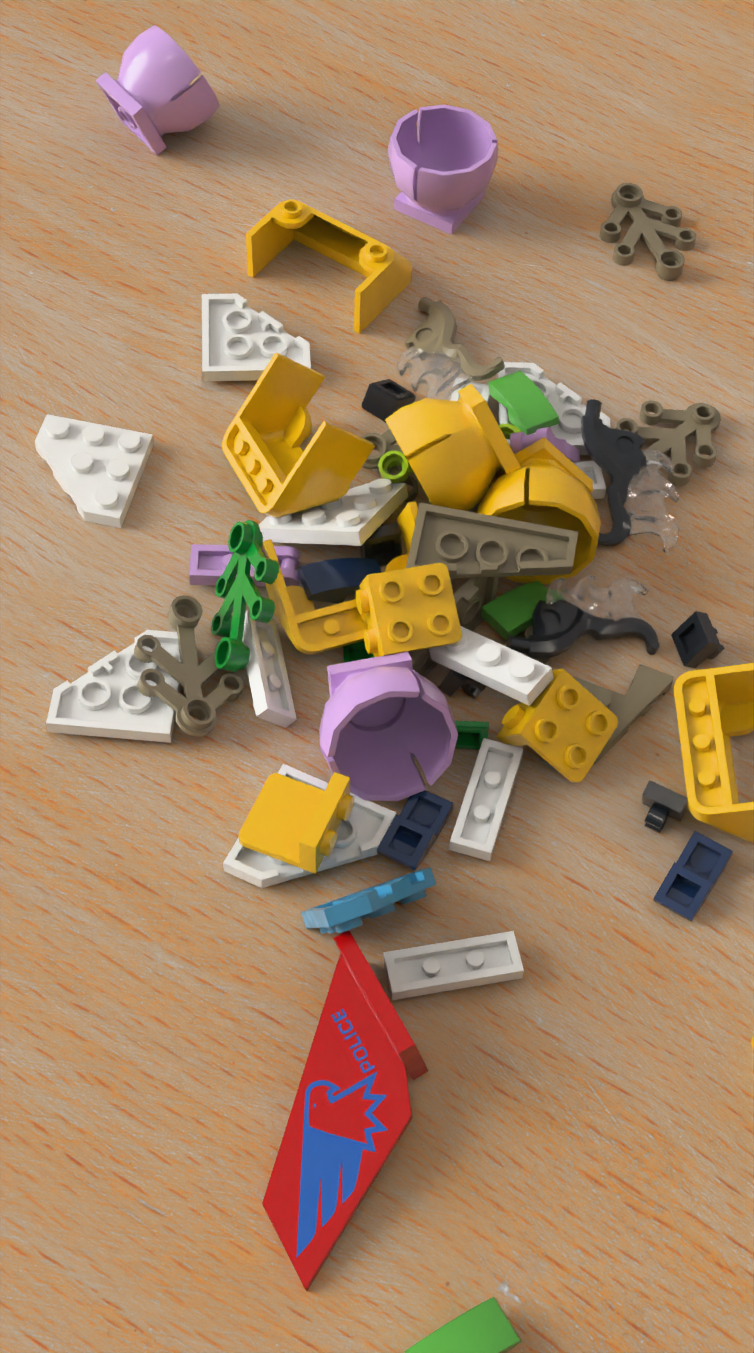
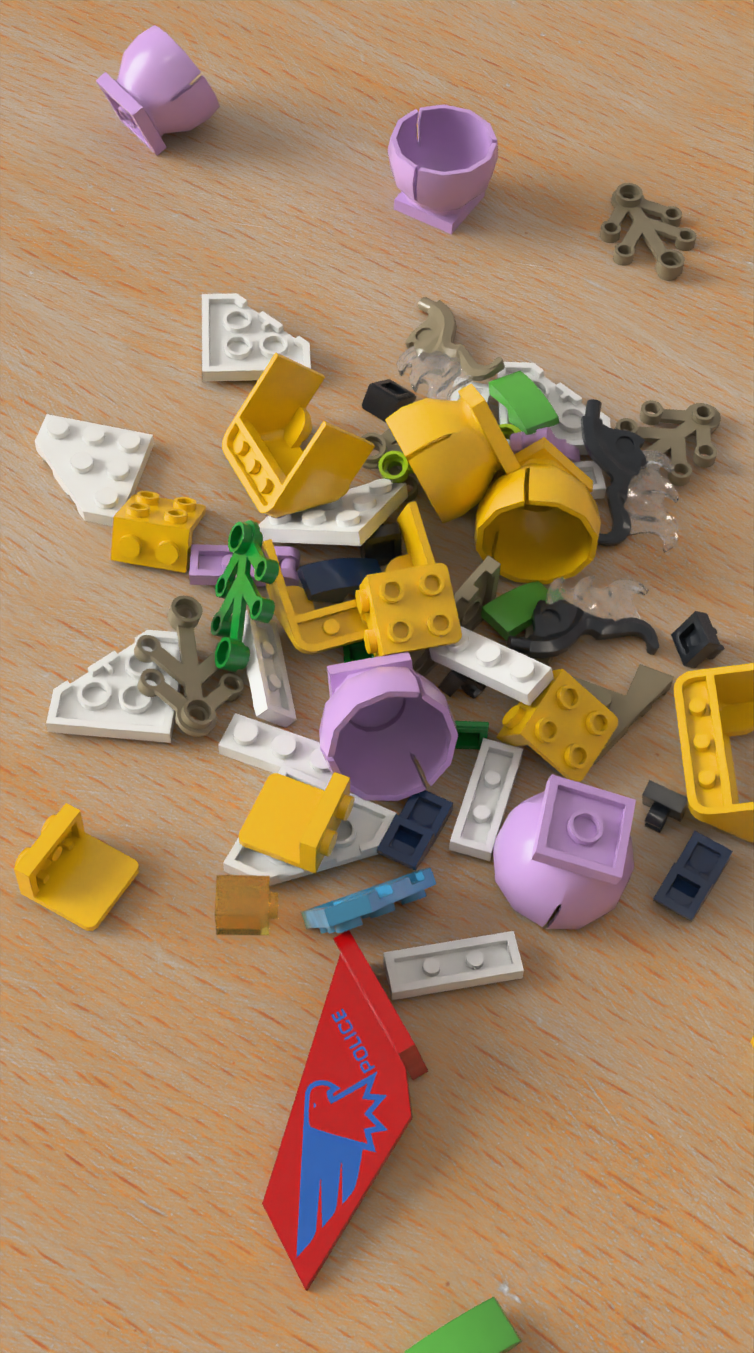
(74, 871): none -> yellow bracket
(155, 531): none -> yellow bracket
(244, 905): none -> clear yellow brick
(272, 747): none -> white plate
(292, 220): yellow windscreen -> none
(488, 544): dark tan wing -> none
(567, 851): none -> lavender plate

